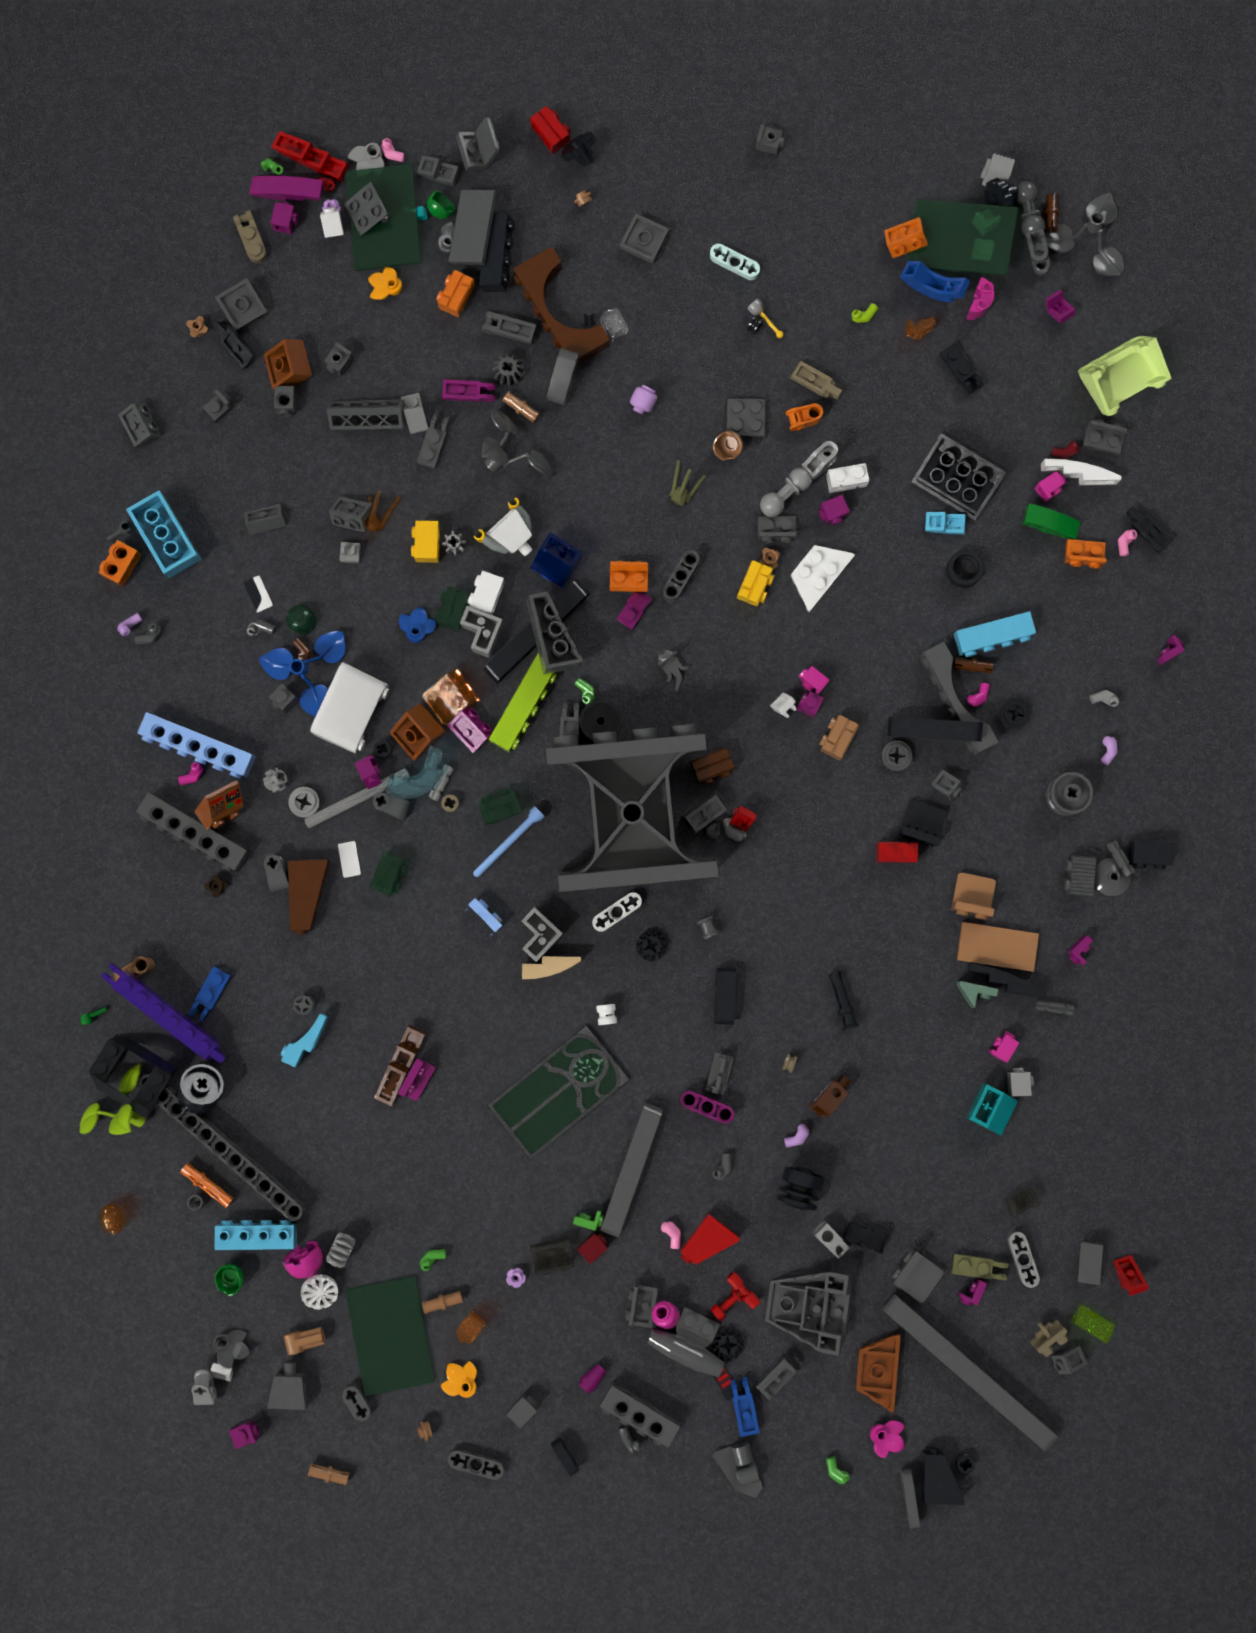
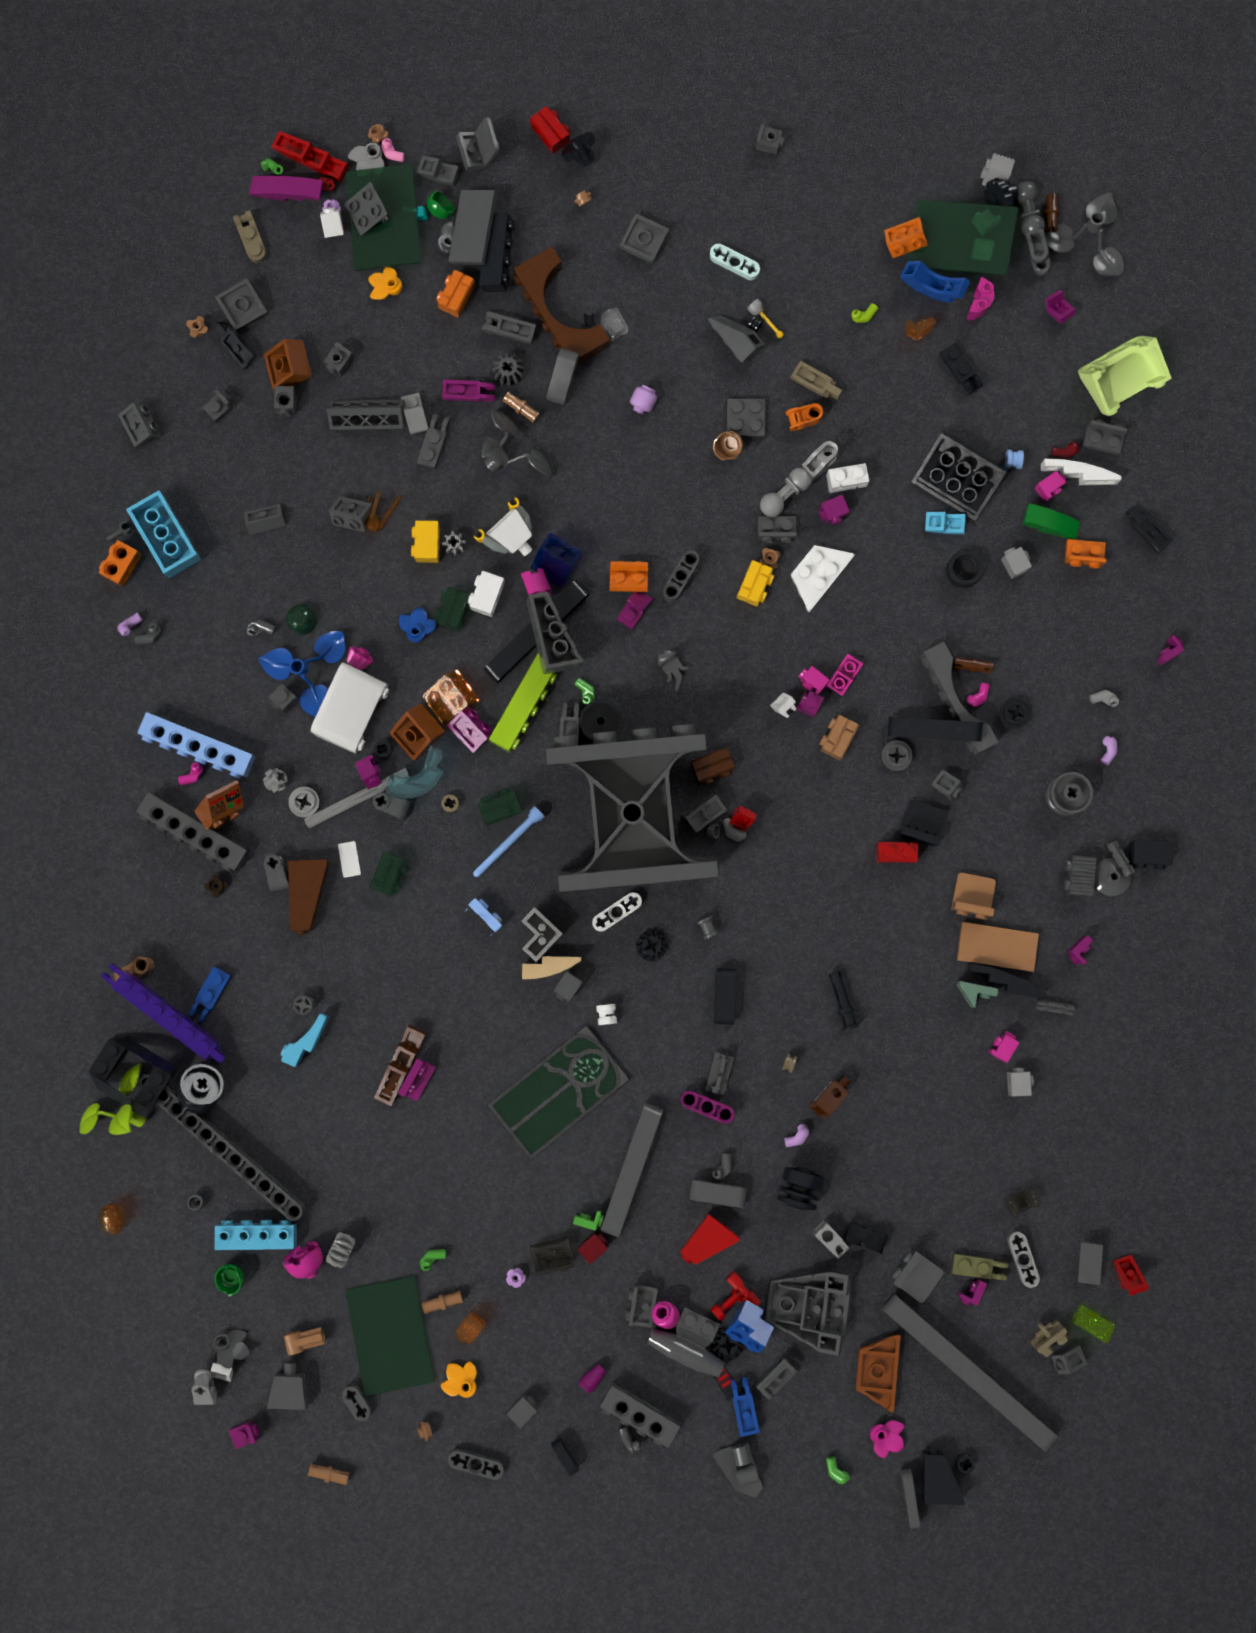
(87, 1018): green hand -> none
(200, 1180): orange pin -> none
(258, 593): sticker -> none
(284, 217): magenta brick -> none
(304, 651): reddish brown arm -> none
(319, 1291): white wheel -> none
(350, 552): light grey tile -> none
(359, 658): none -> dark pink piece
(377, 133): none -> medium nougat plate
(439, 787): light grey axle -> none
(486, 628): light grey brick -> none
(536, 582): none -> dark pink cylinder
(567, 987): none -> dark grey brick
(674, 1232): bright pink arm -> none
(679, 496): olive plant -> none
(718, 1193): none -> dark grey beam
(740, 339): none -> dark grey slope
(749, 1328): none -> blue brick
(845, 674): none -> dark pink slope
(991, 1109): teal slope -> none
(995, 633): medium azure brick -> none
(1014, 459): none -> light blue wheel
(1016, 561): none -> light grey brick
(1124, 540): bright pink arm -> none

